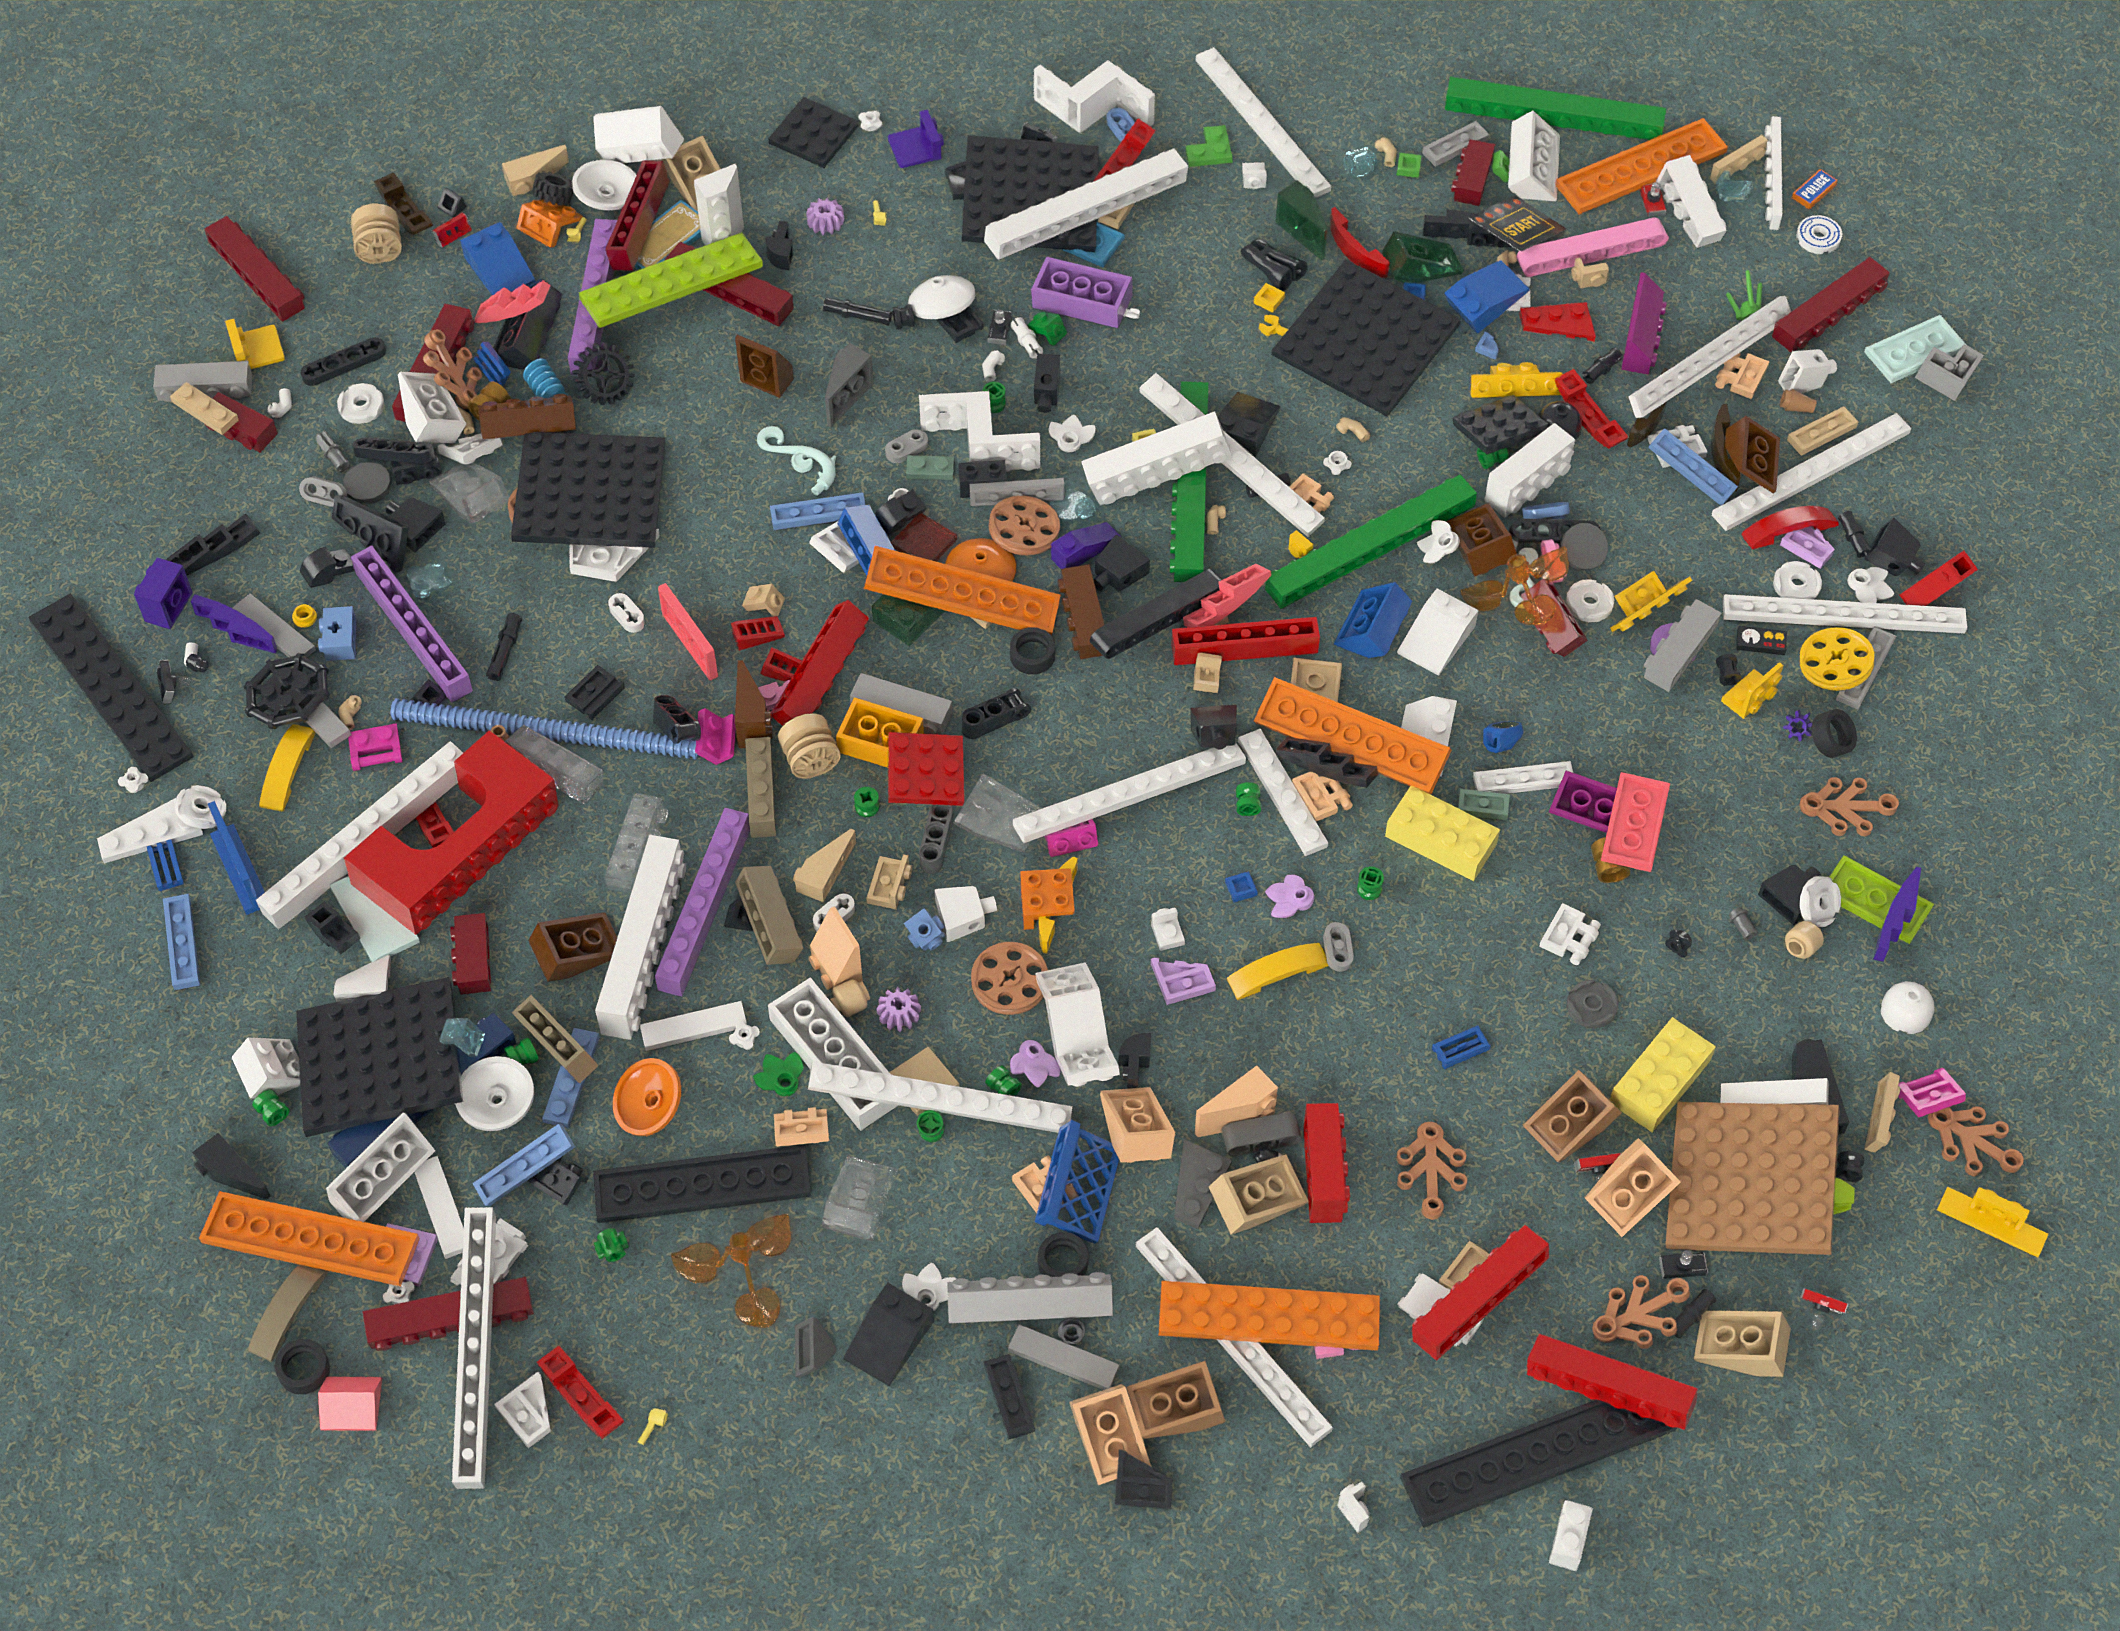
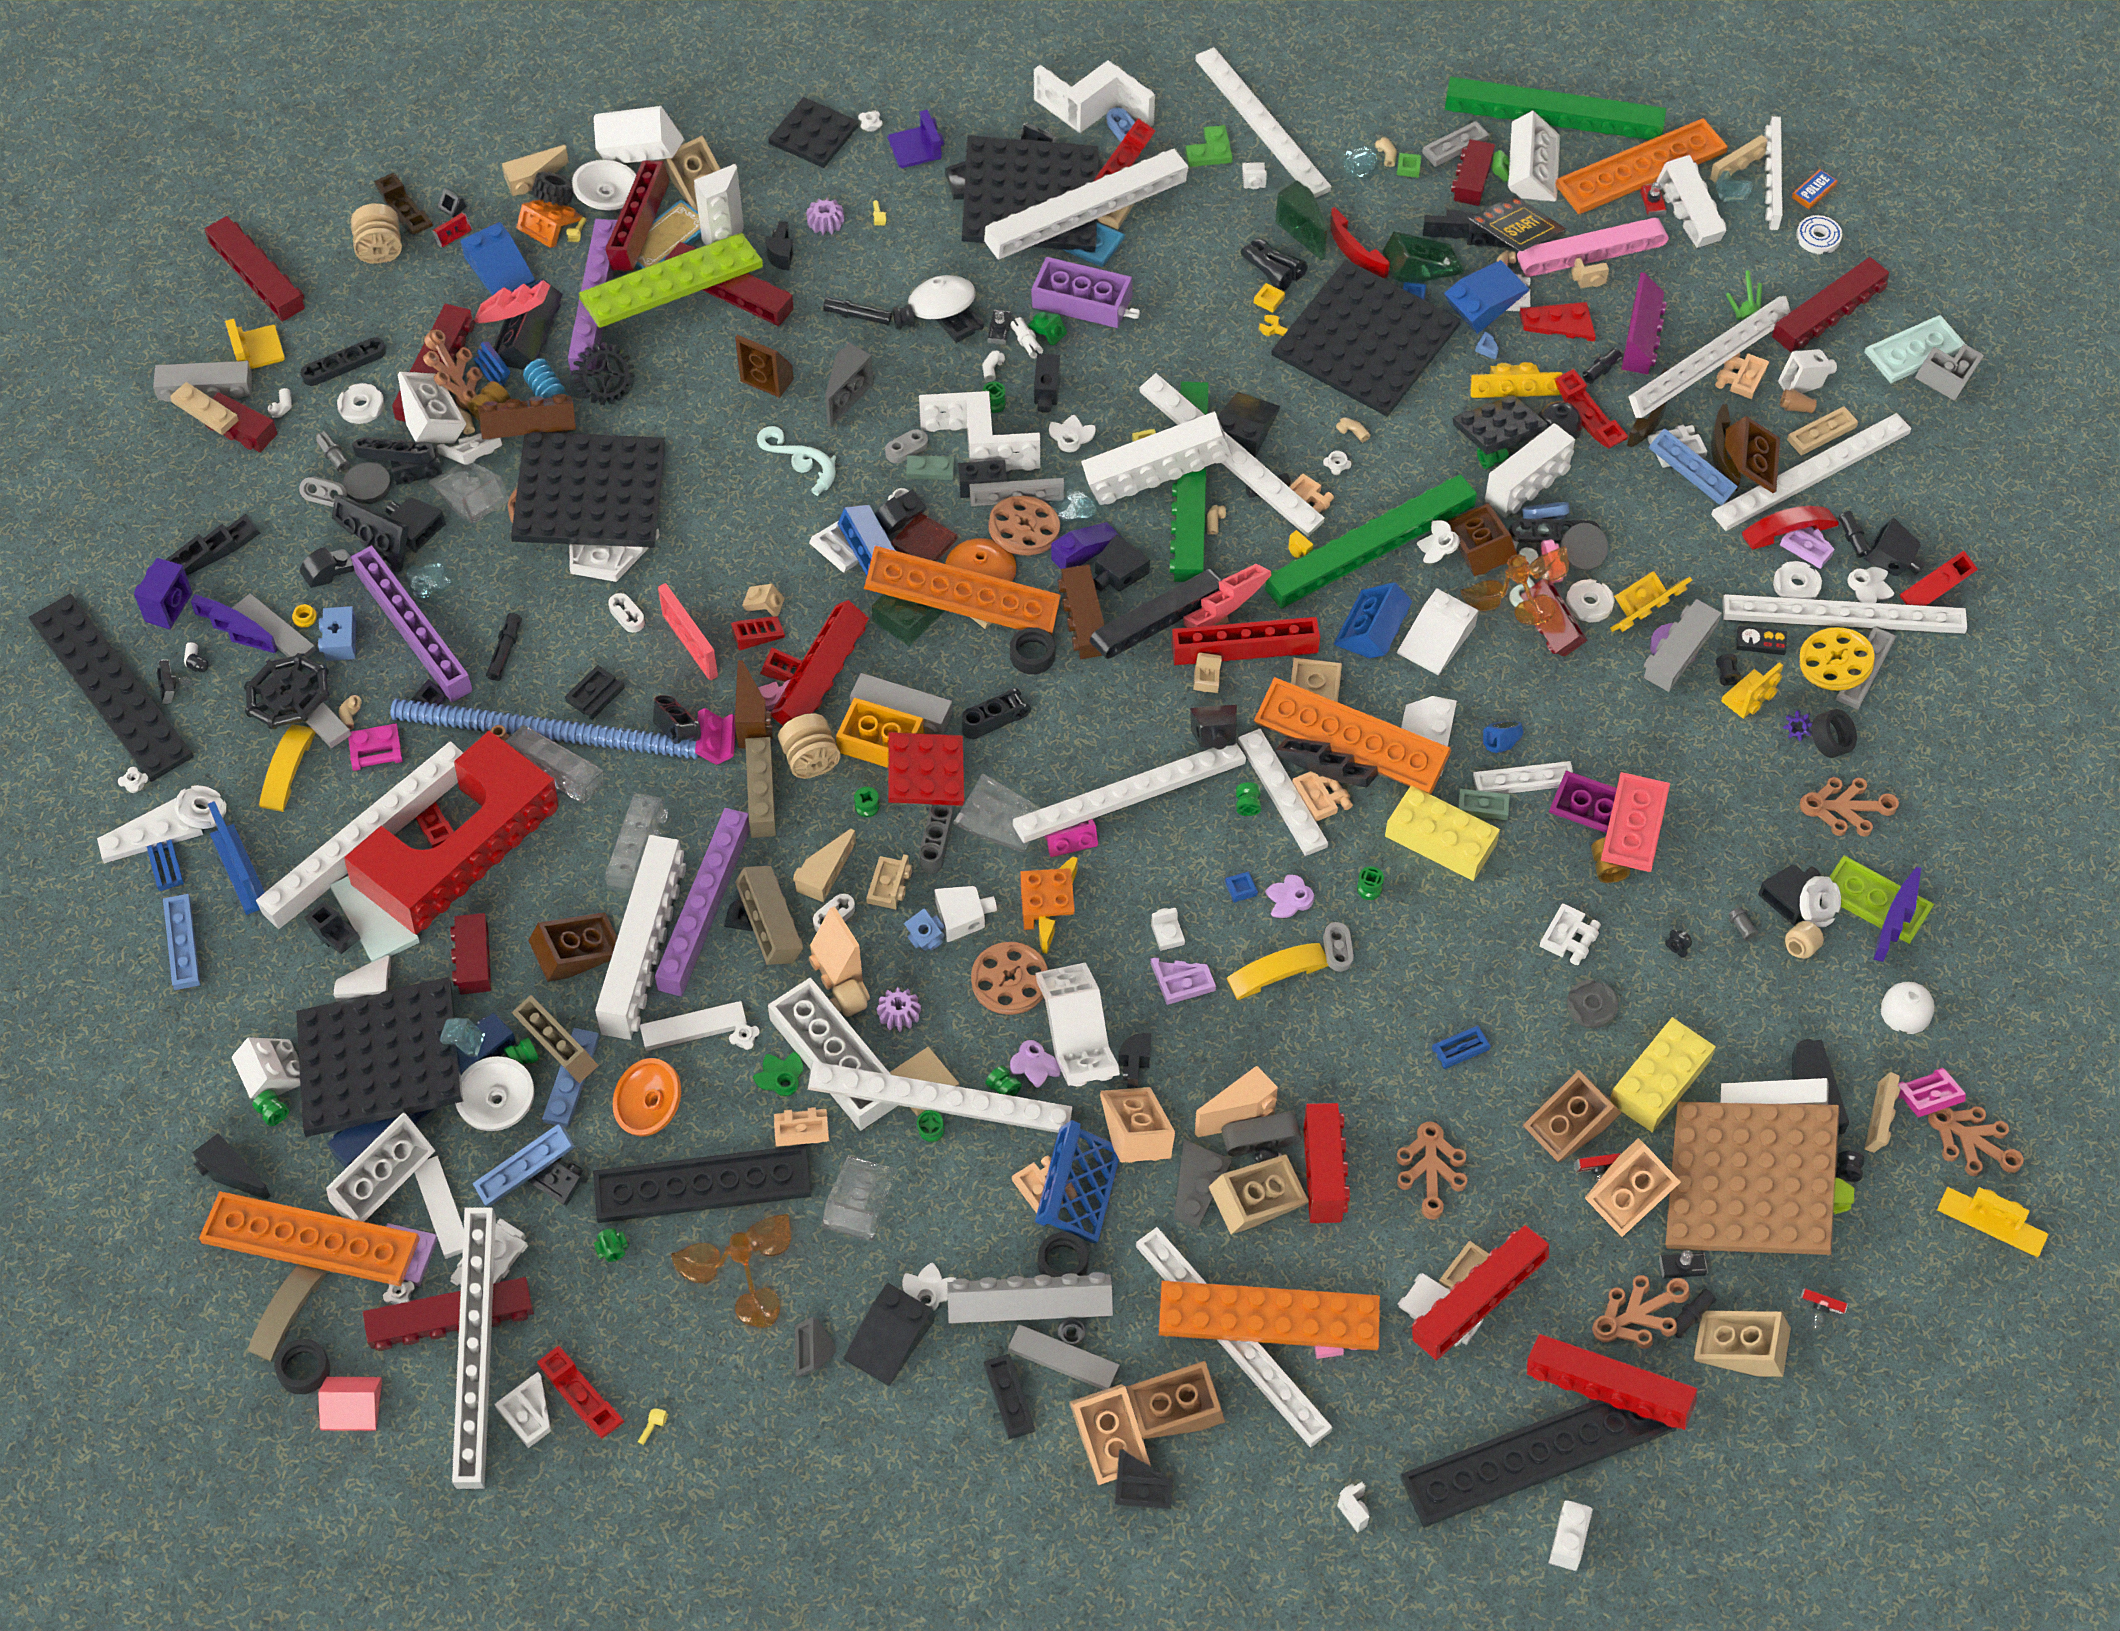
(813, 511): medium blue plate -> none

